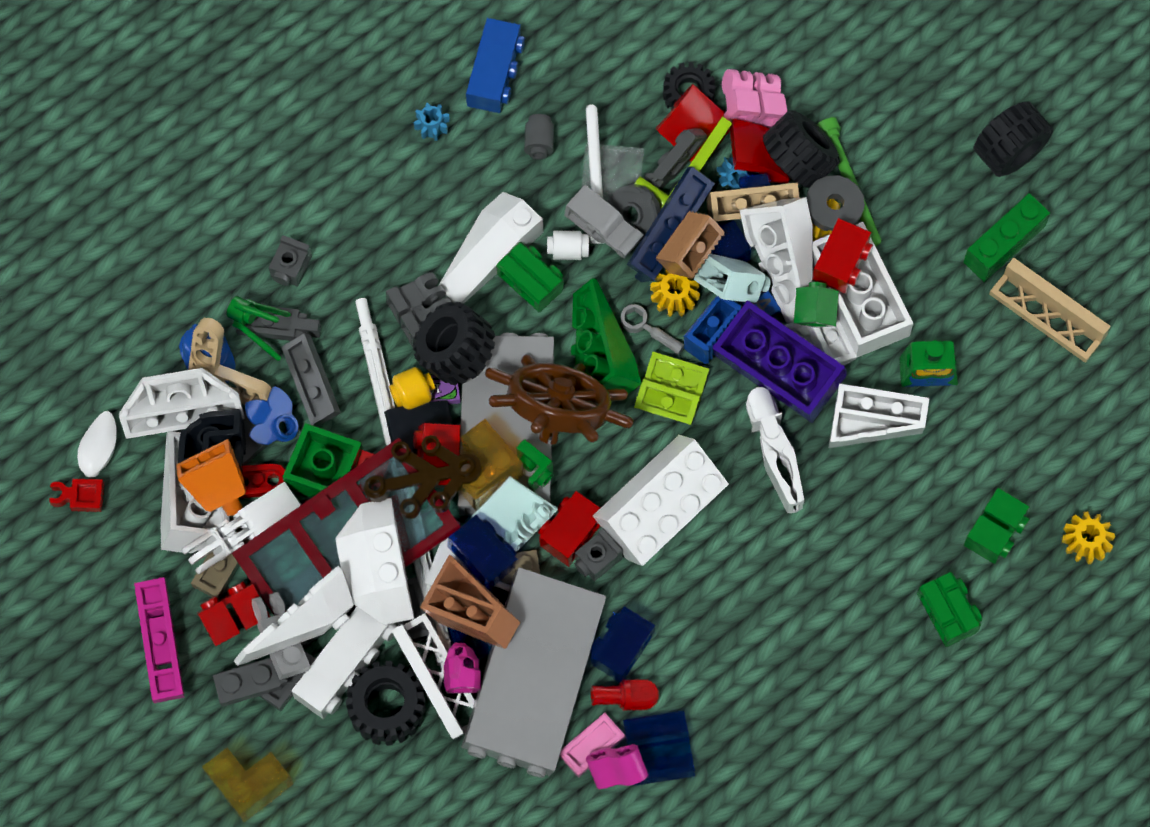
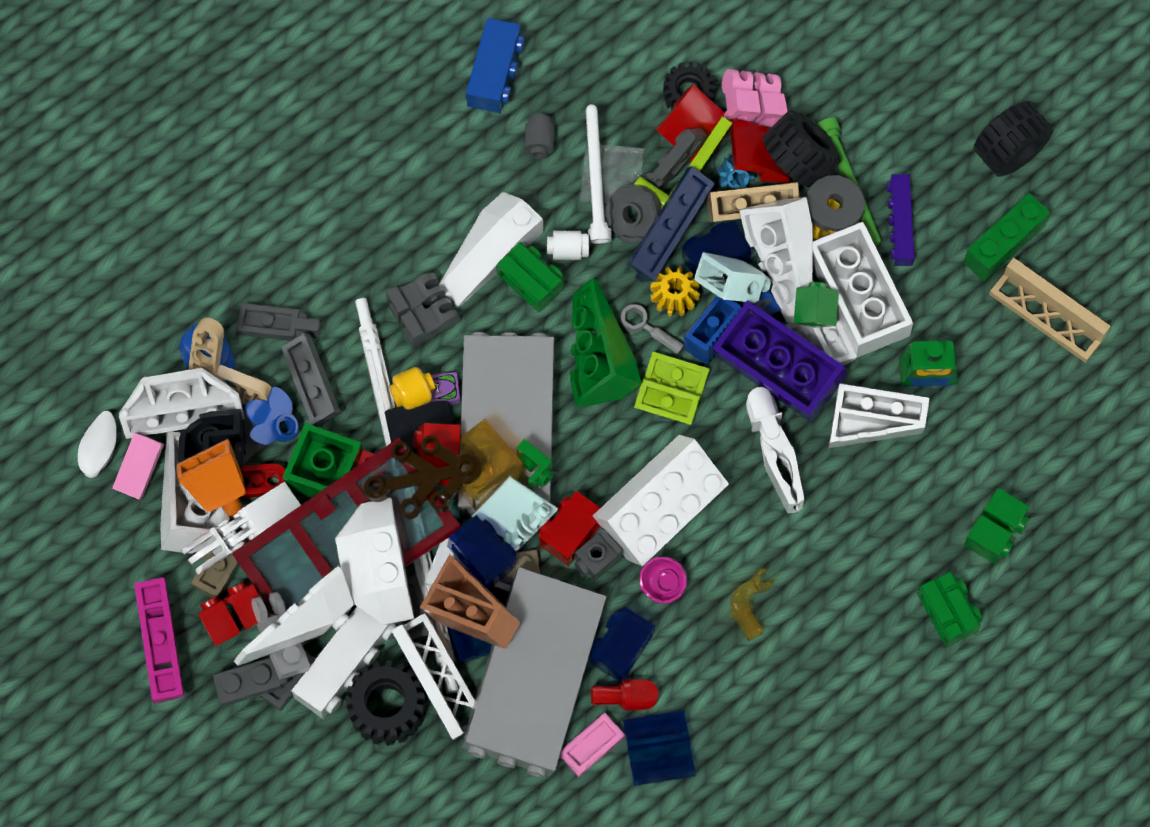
(83, 495): red plate -> none
(138, 466): none -> bright pink tile
(245, 311): green plant -> none
(250, 789): clear yellow brick -> none
(290, 272): dark grey brick -> none
(432, 128): dark azure gear -> none
(454, 343): black tyre -> none
(461, 670): dark pink rock -> none
(558, 399): reddish brown piece -> none
(602, 221): light grey piece -> none
(617, 766): dark pink axle -> none
(663, 579): none -> dark pink hair
(690, 245): medium nougat brick -> none
(741, 608): none -> clear yellow piece
(754, 181): clear blue tile -> none
(842, 256): red brick -> none
(901, 220): none -> dark purple piece
(1095, 529): yellow gear -> none

